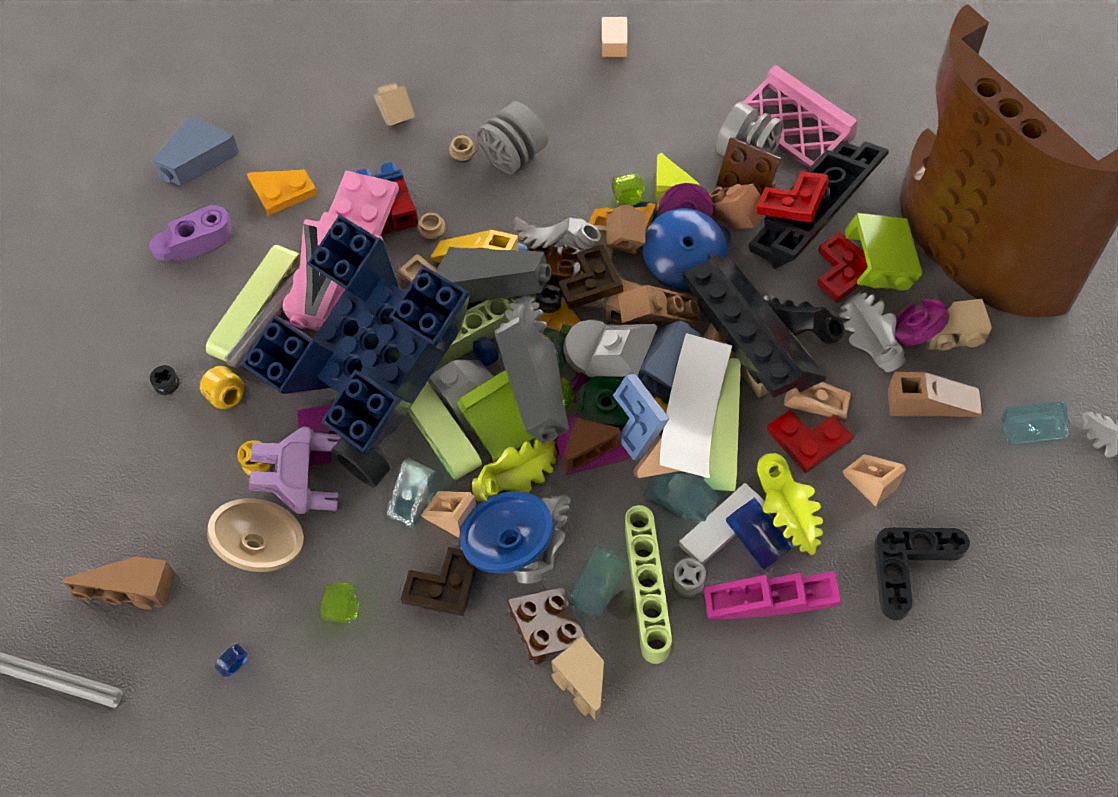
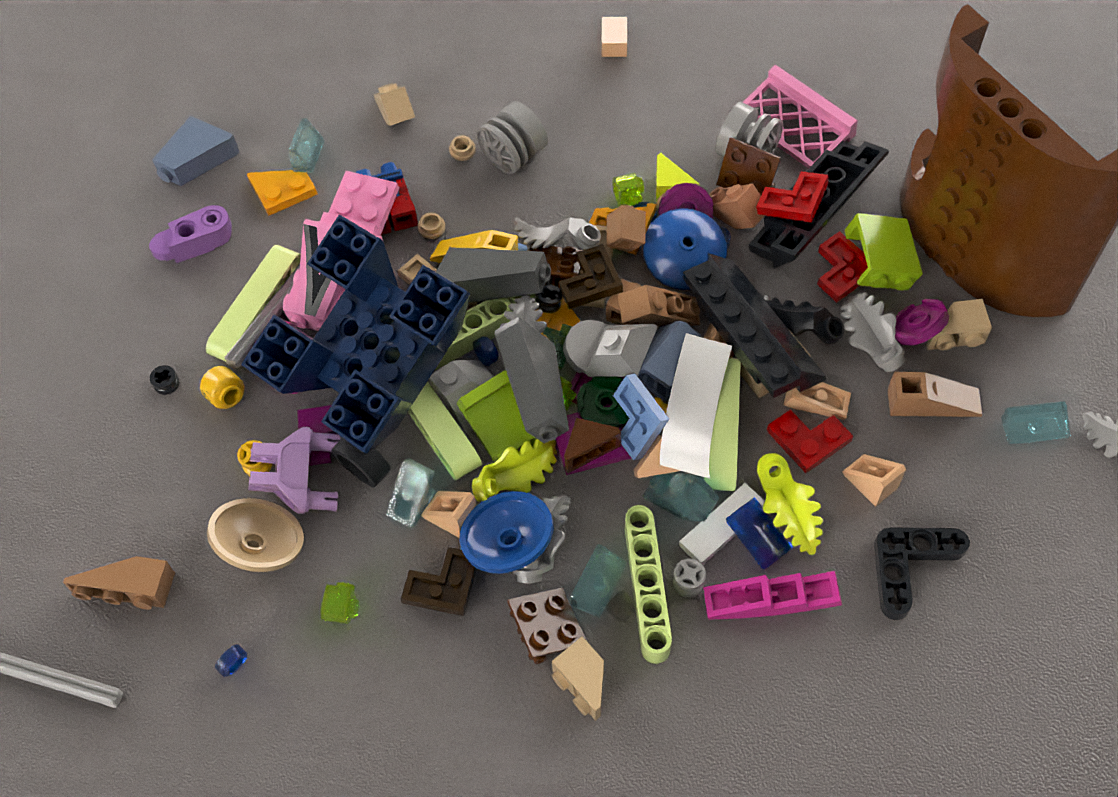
(305, 147): none -> clear light blue slope

